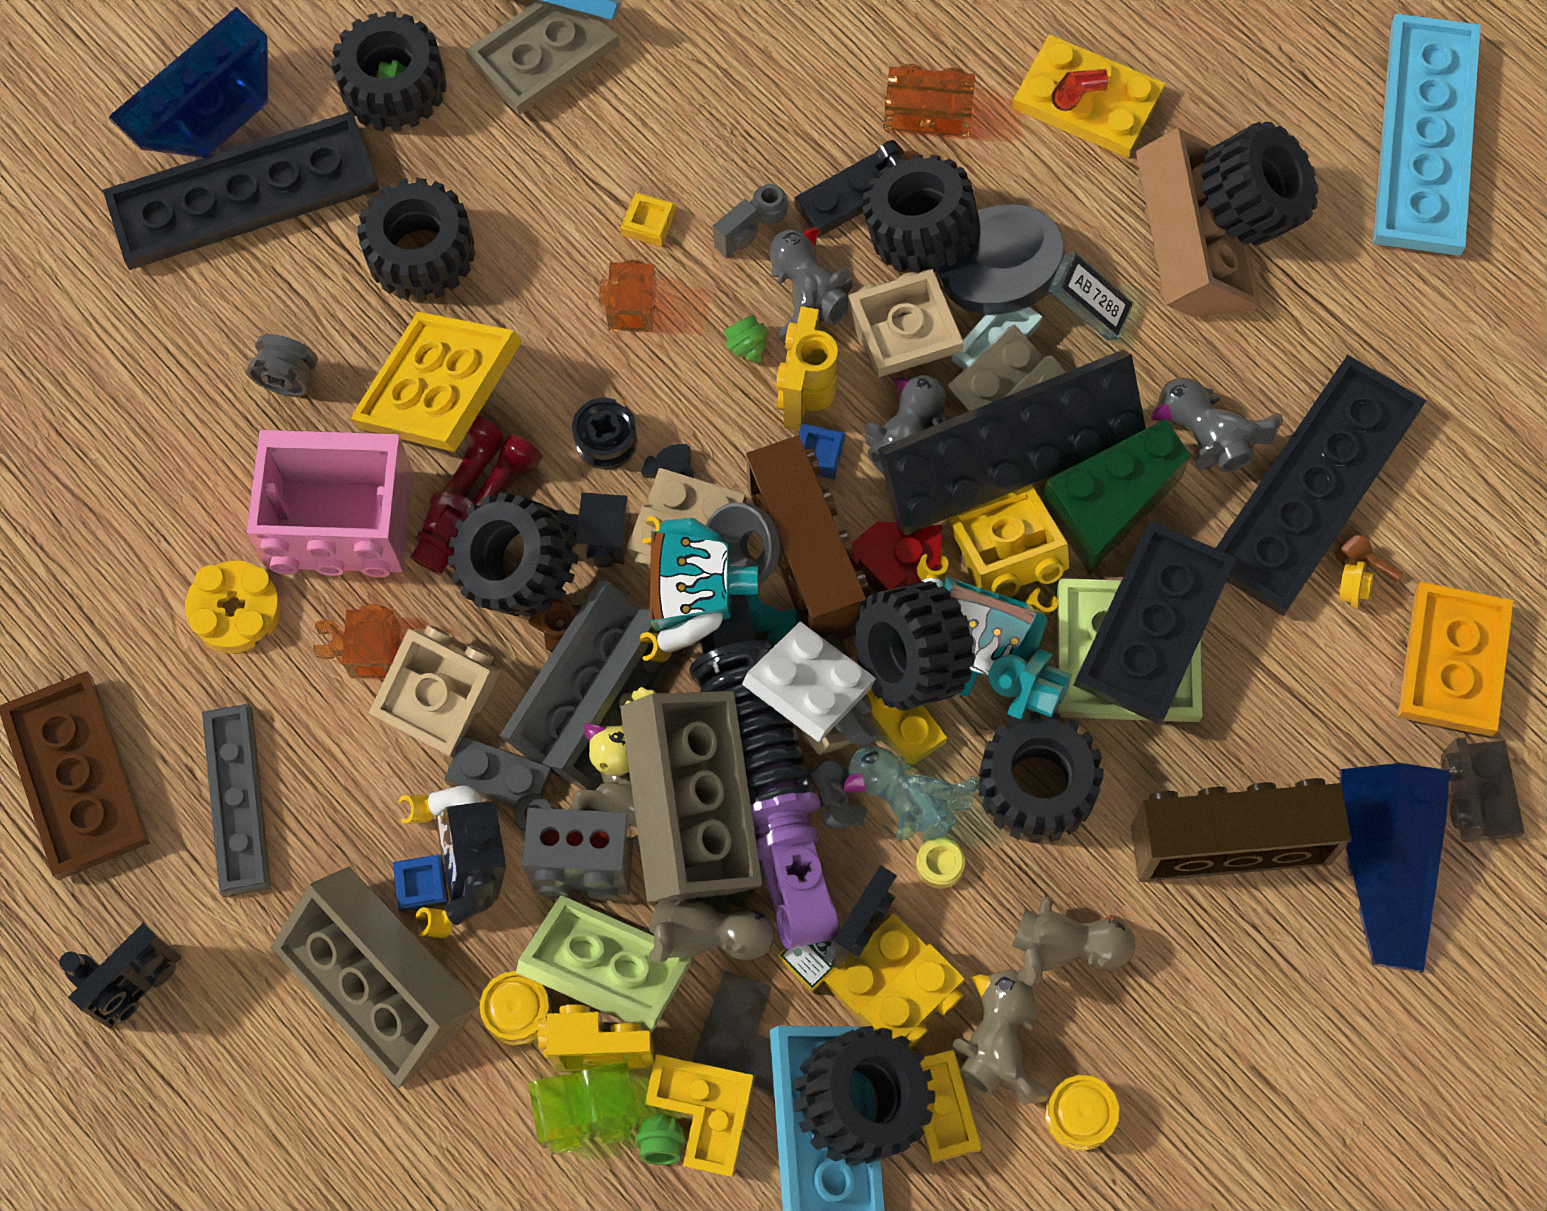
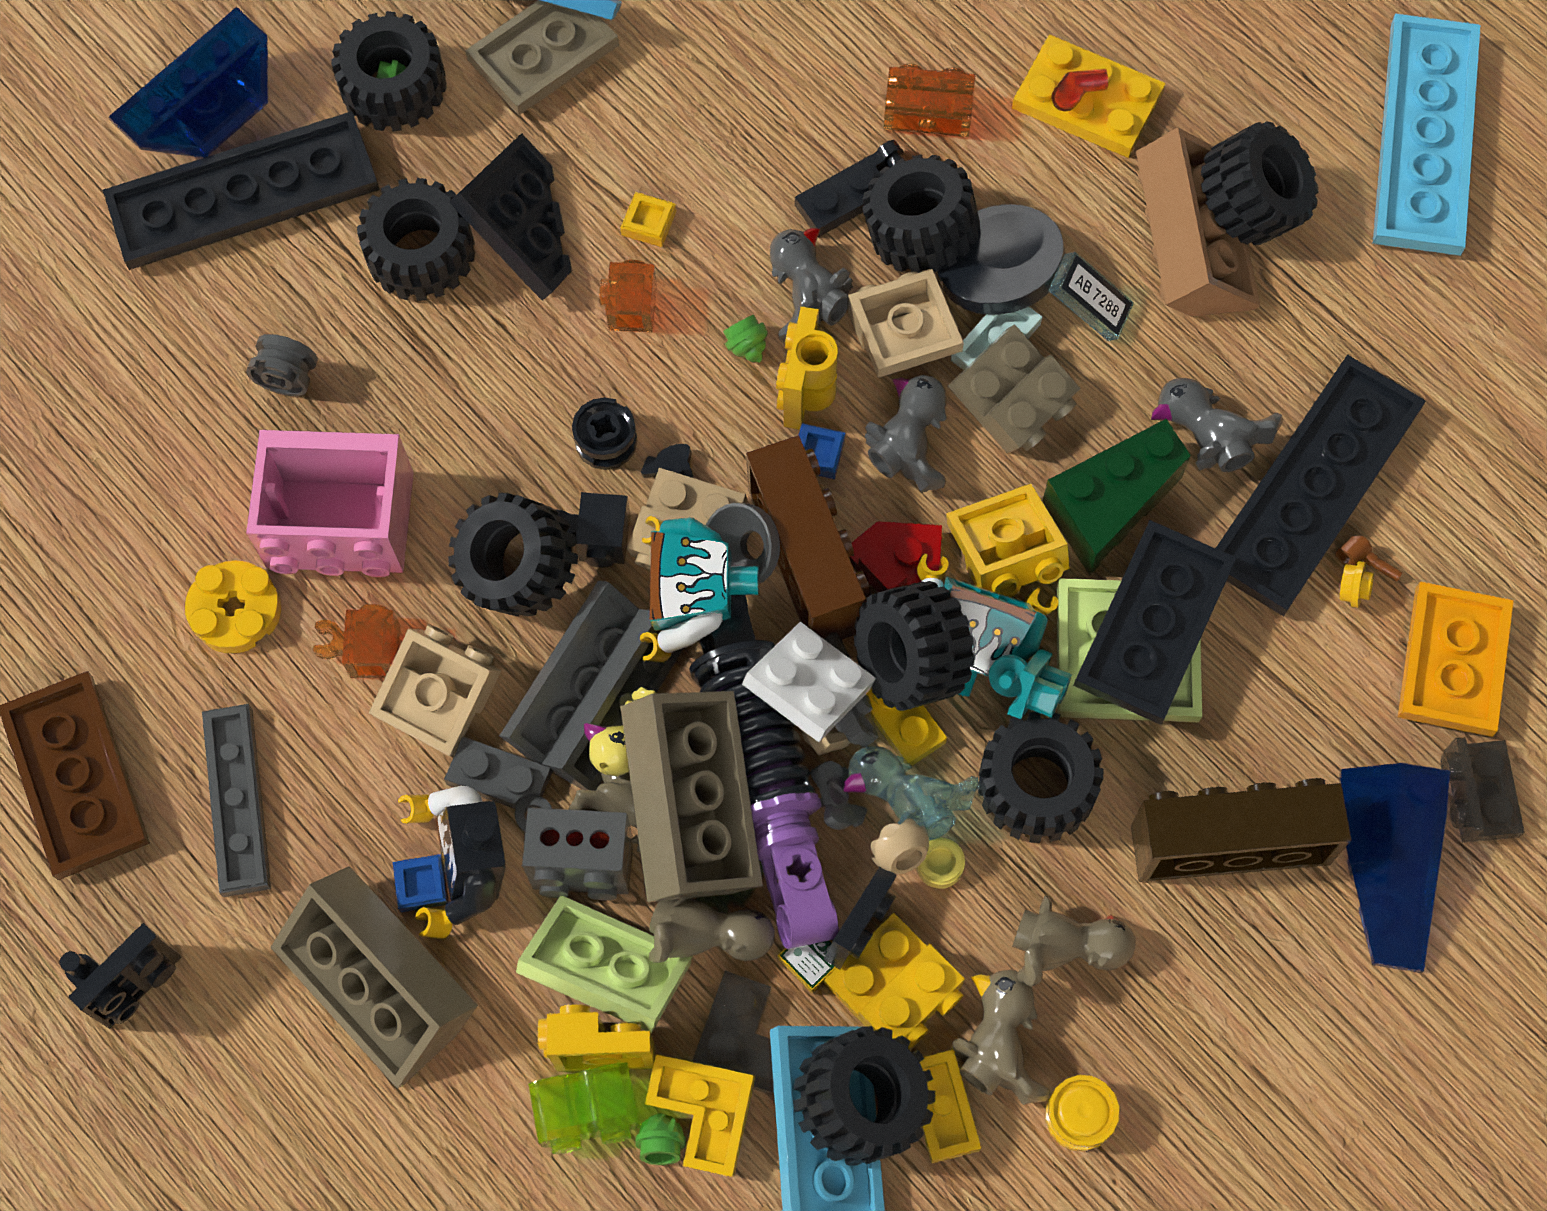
(436, 380): yellow plate -> none
(450, 503): dark red piece -> none
(513, 1007): yellow wheel -> none
(517, 216): none -> black plate
(547, 621): reddish brown plate -> none
(740, 225): dark grey plate -> none
(771, 620): teal piece -> none
(901, 847): none -> tan plate
(1011, 442): black plate -> none

